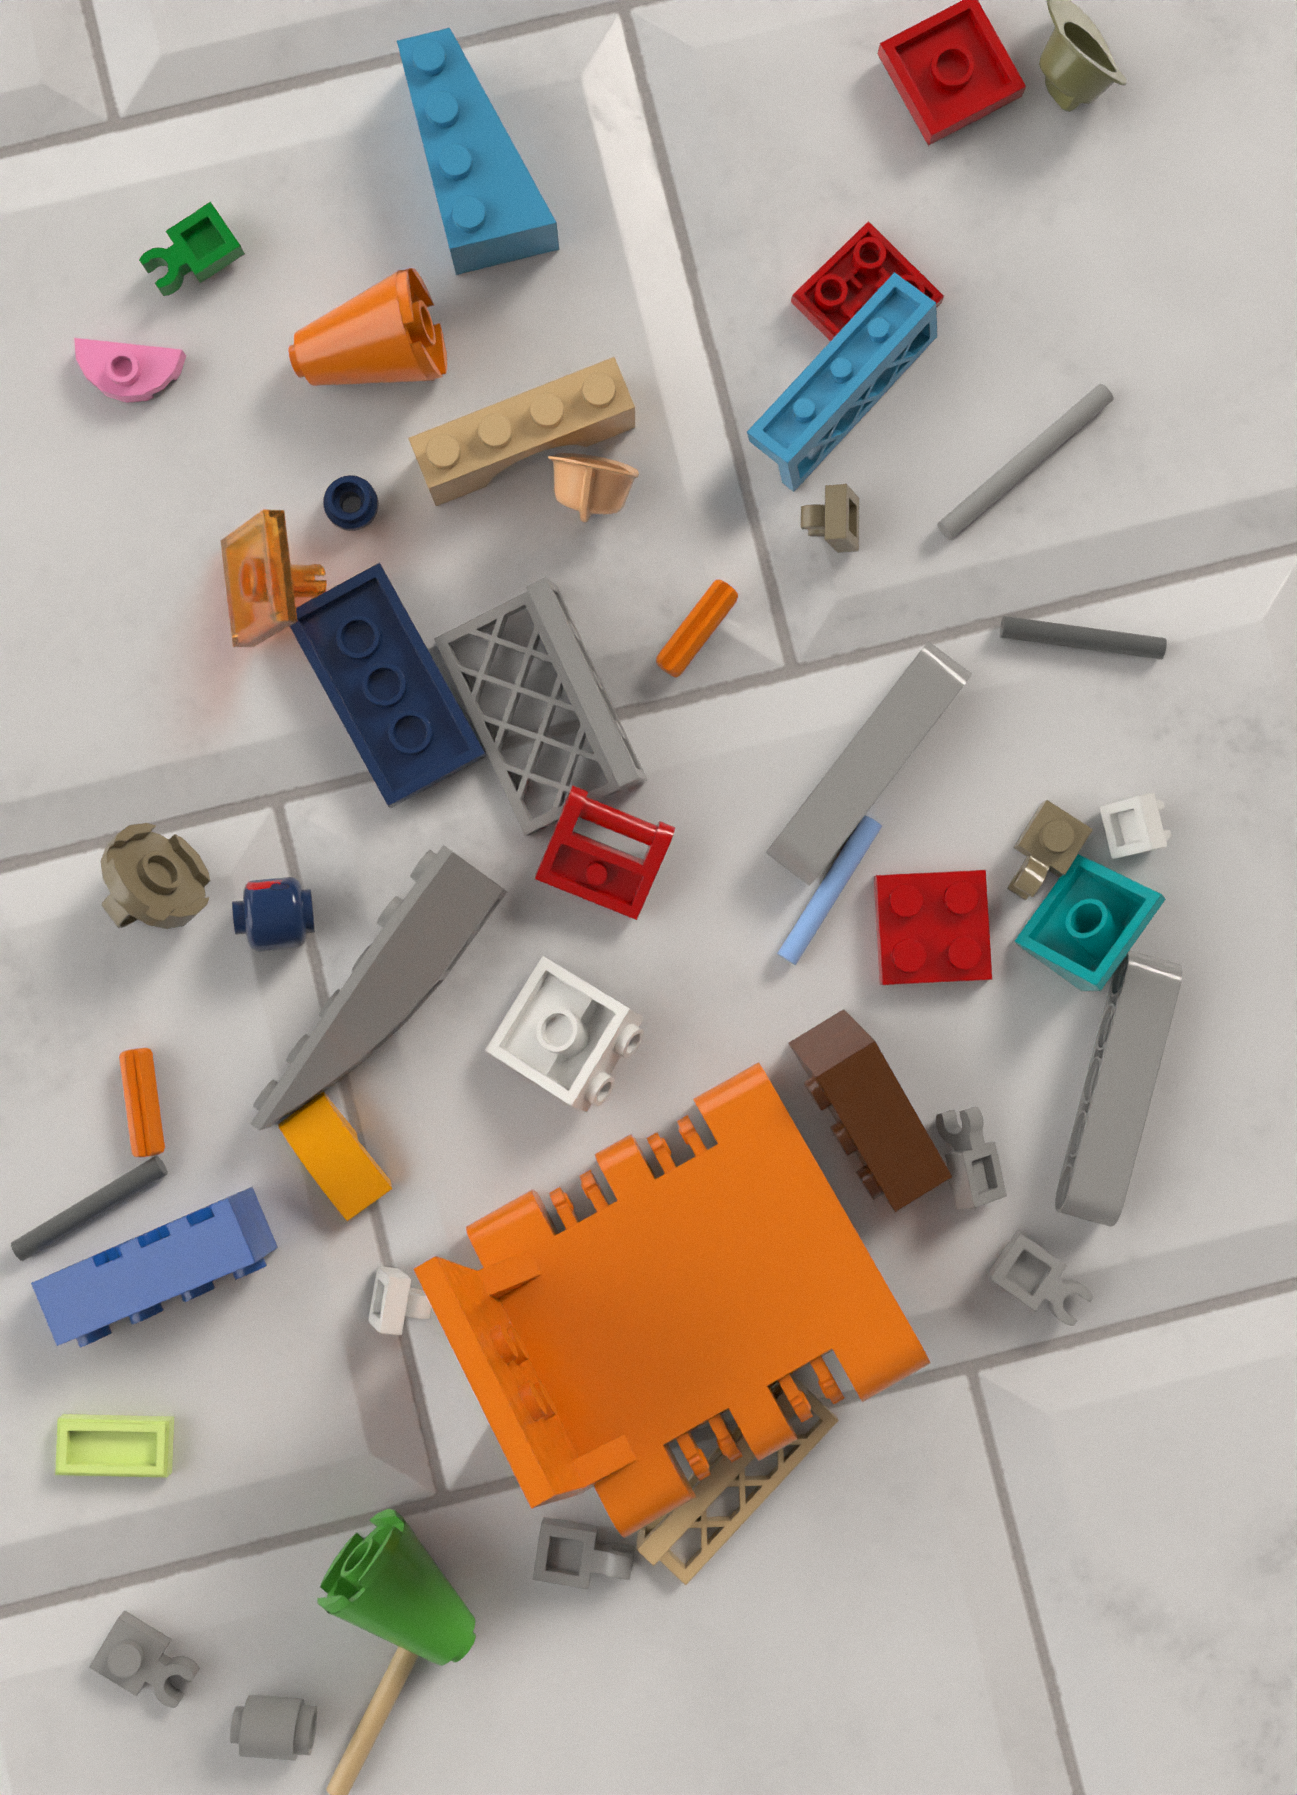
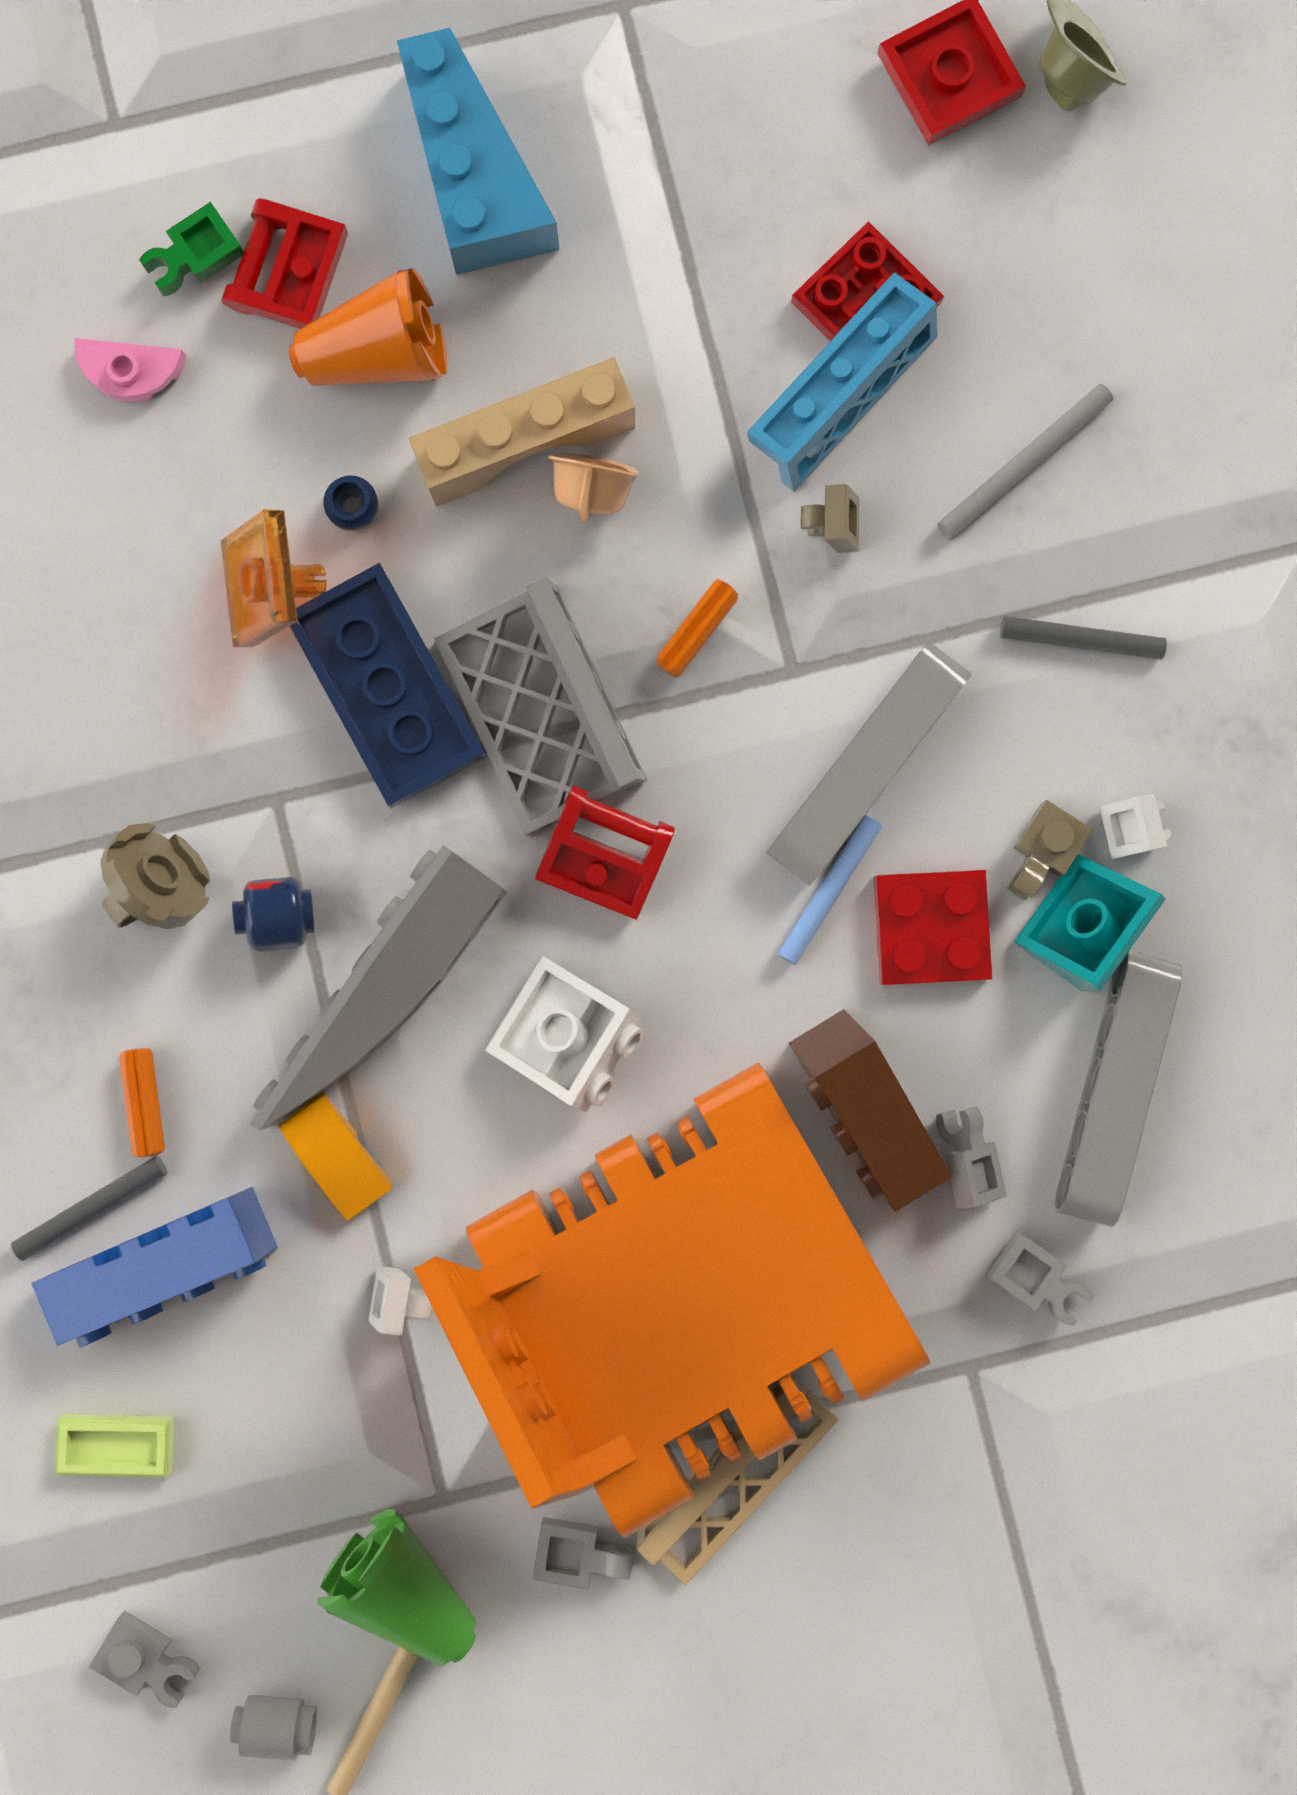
(301, 268): none -> red plate

